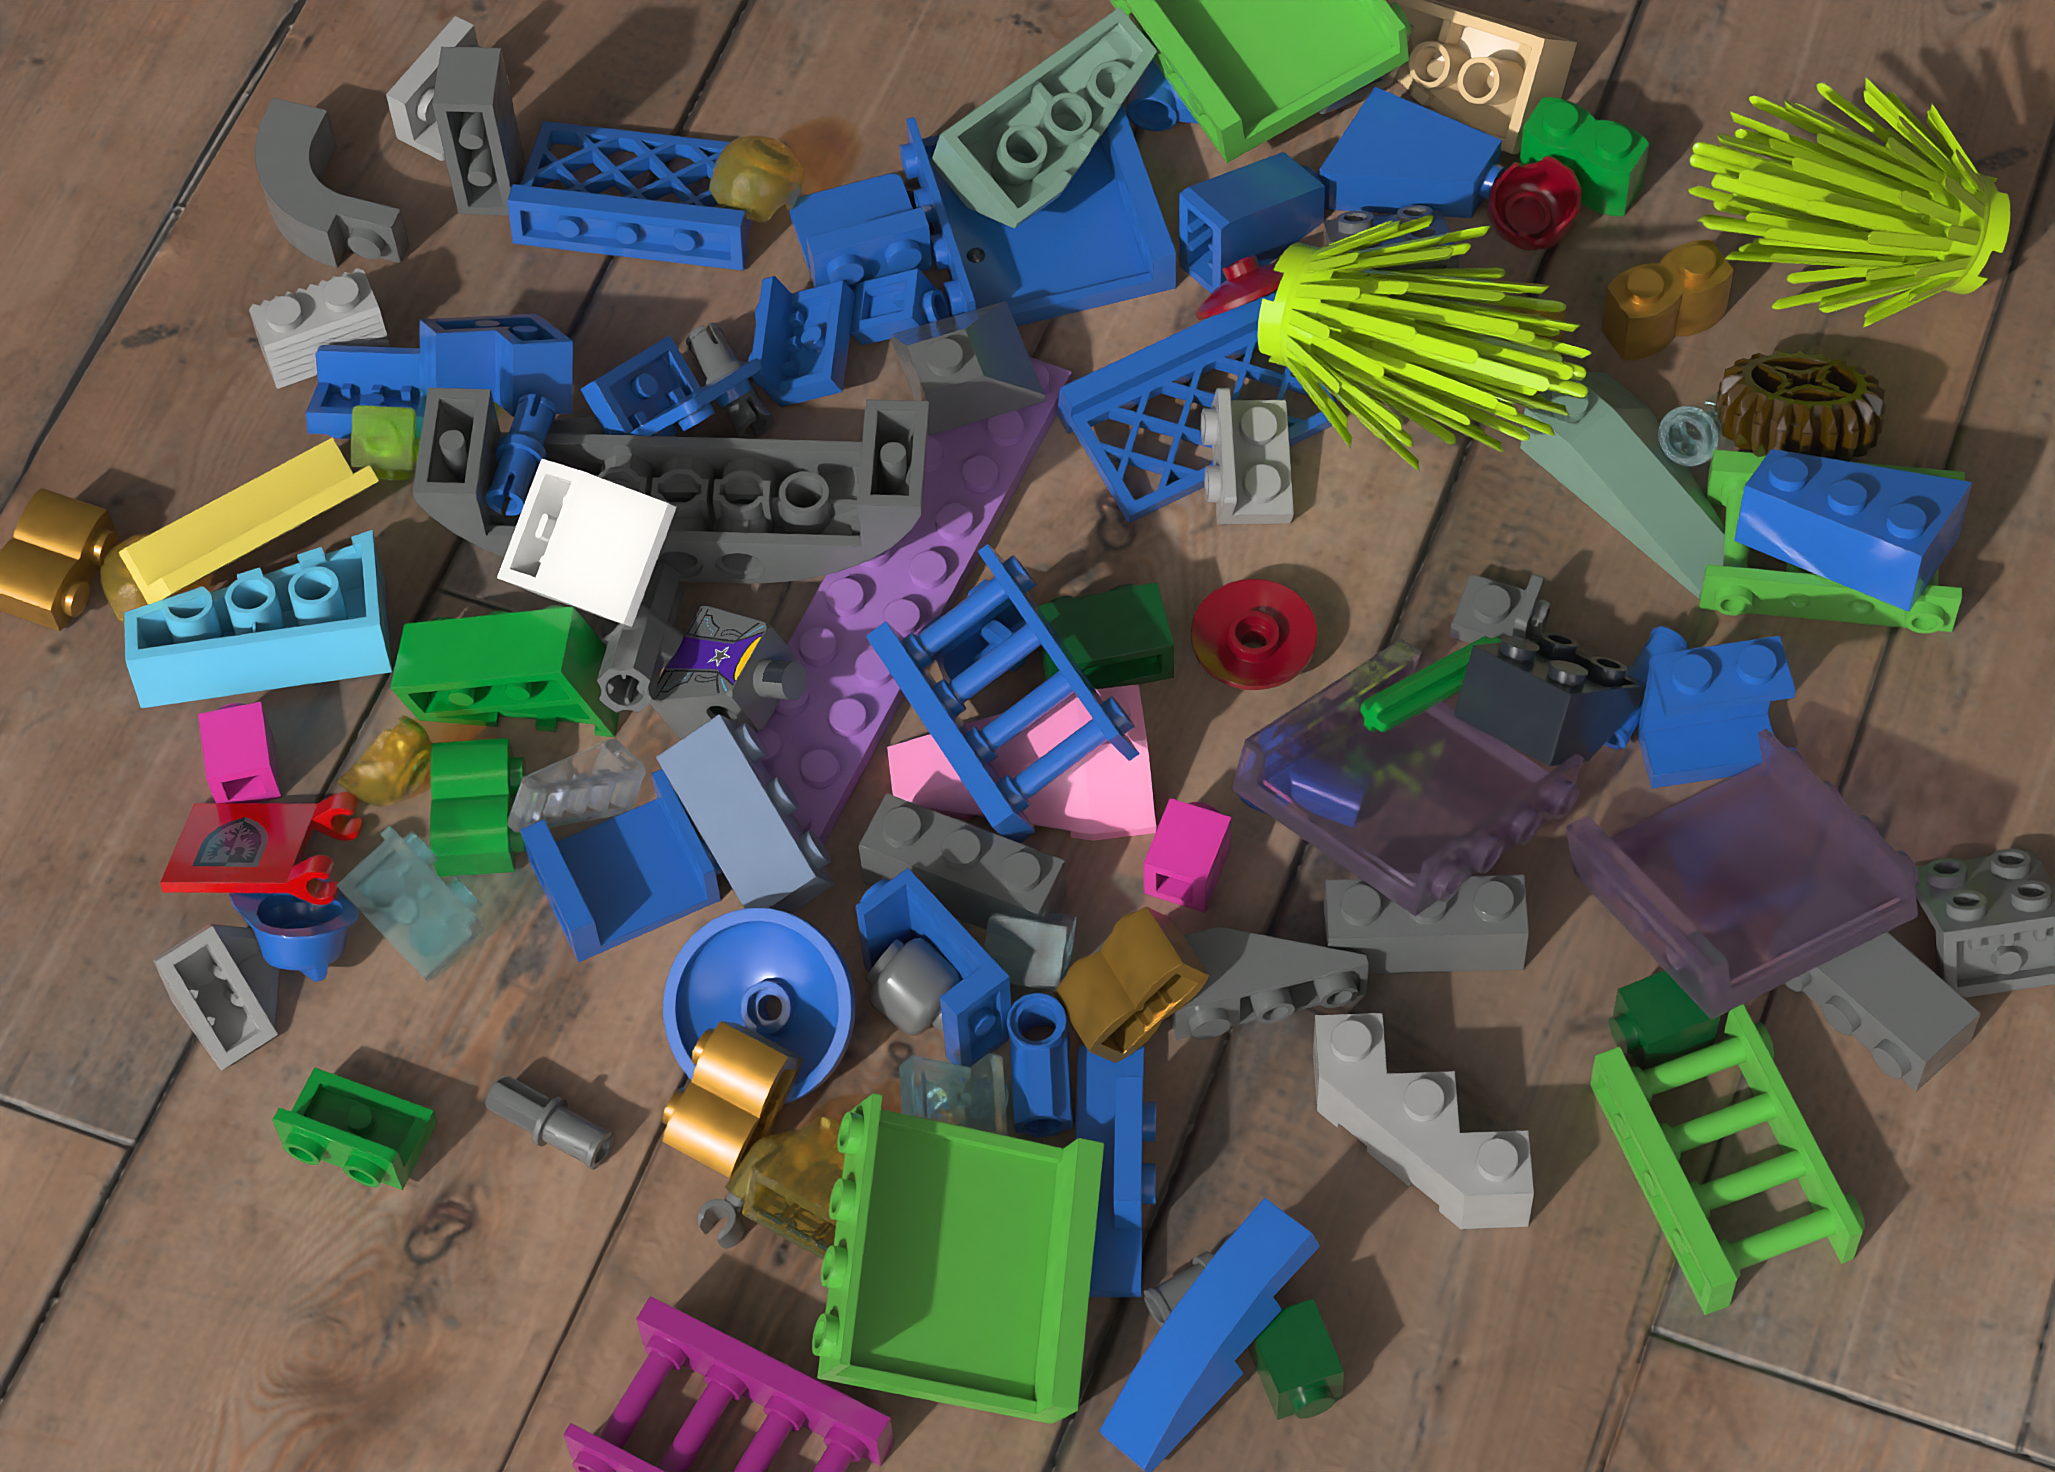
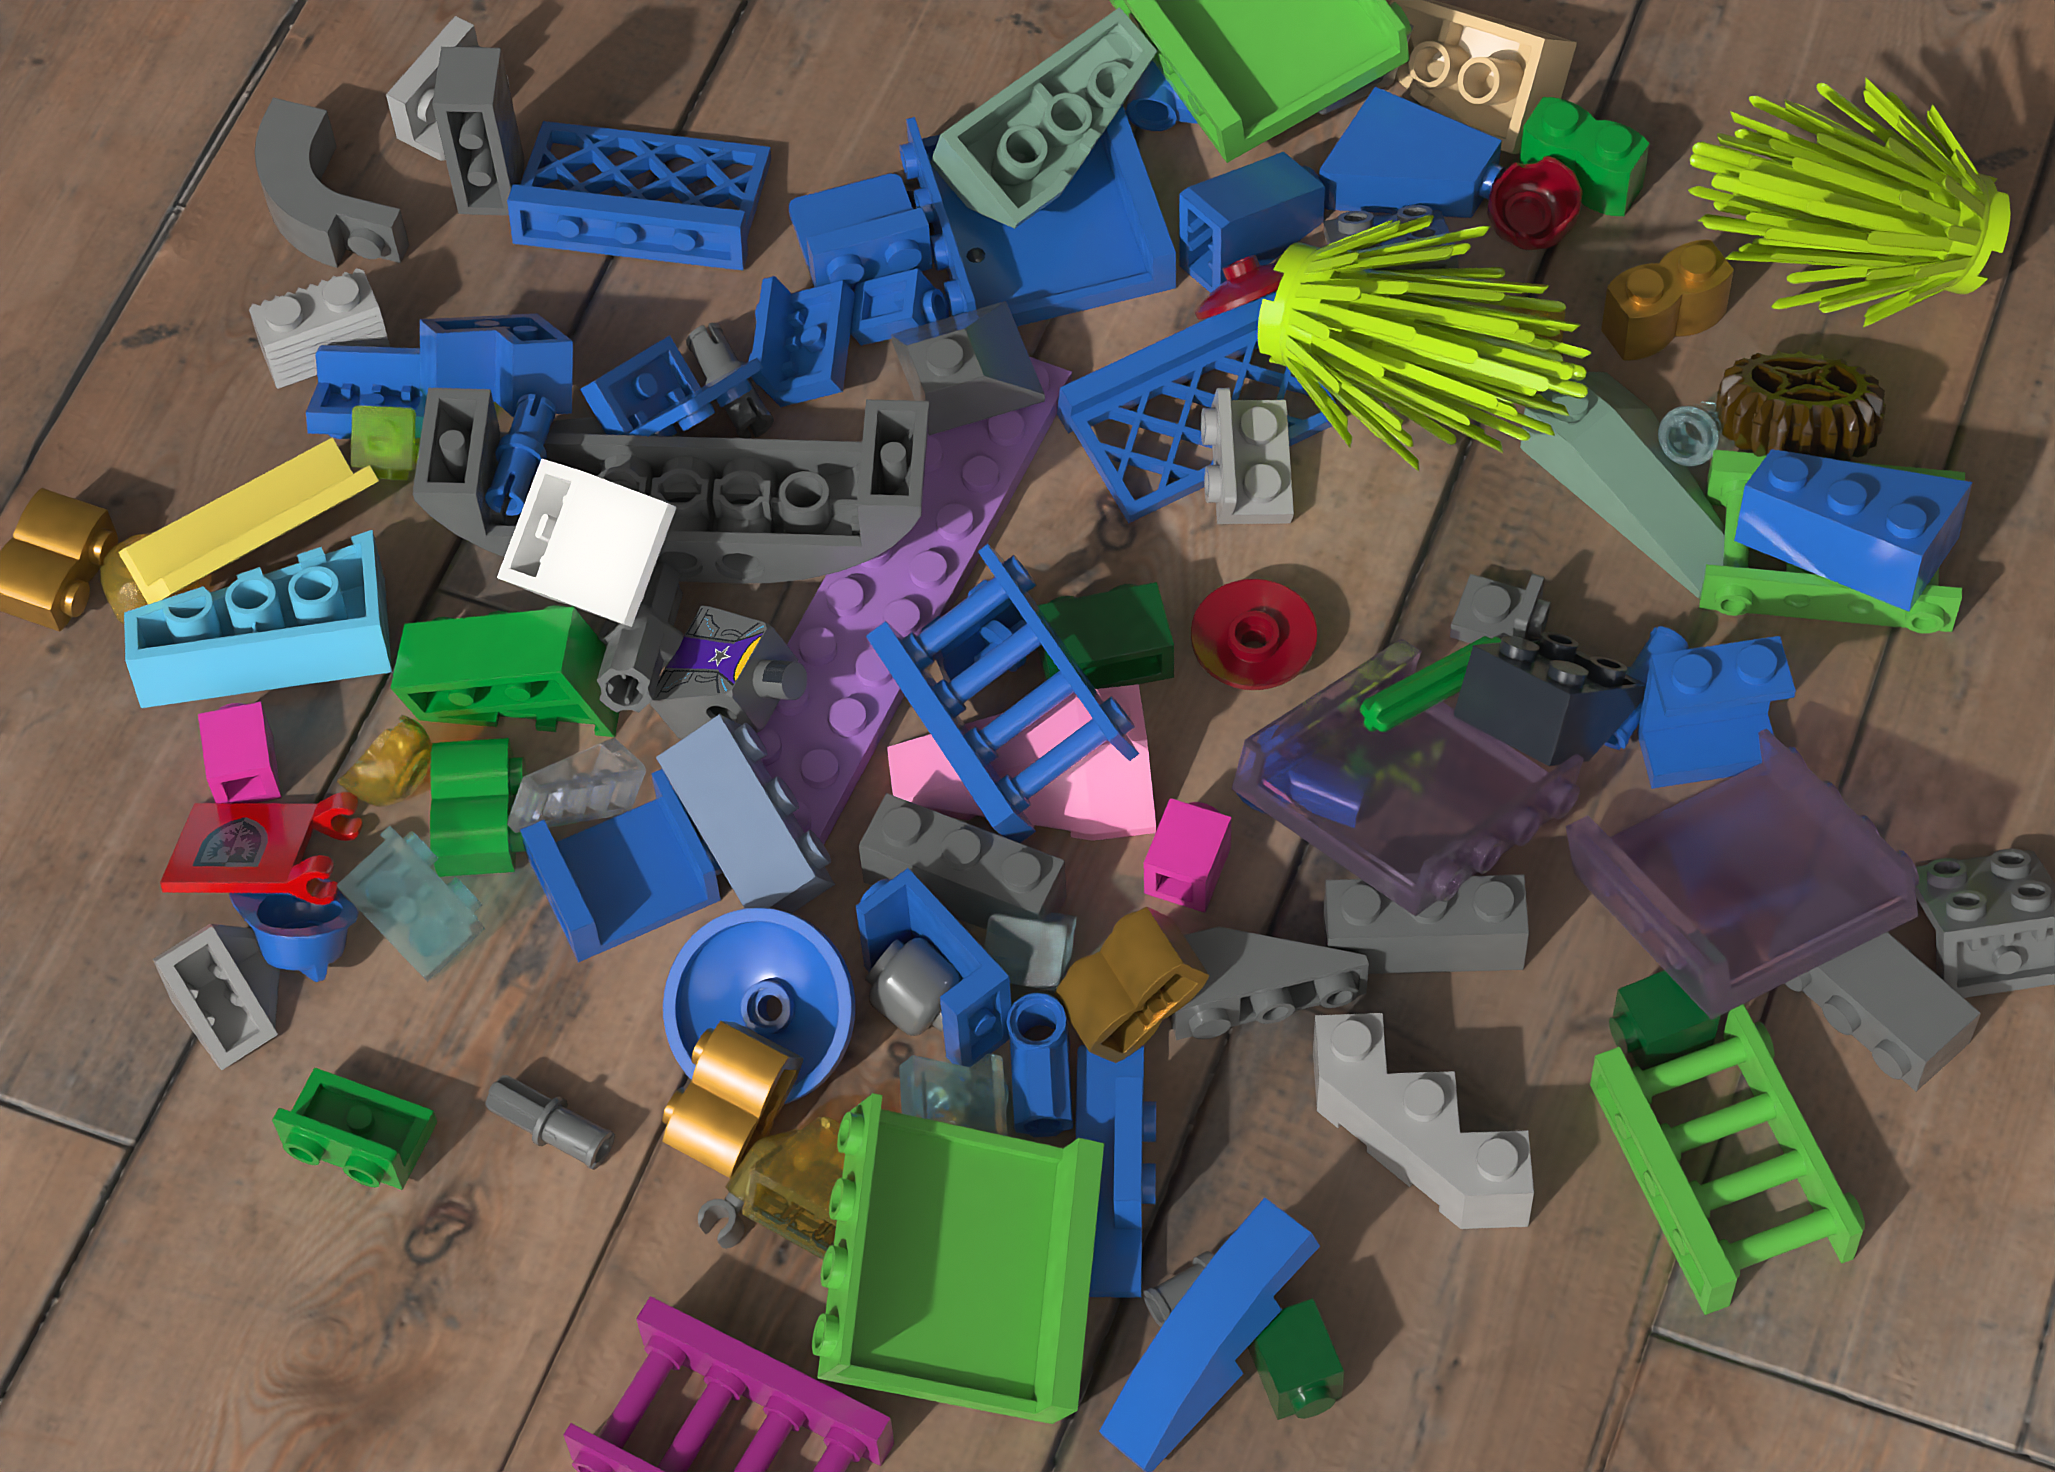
(757, 177): clear yellow hair -> none

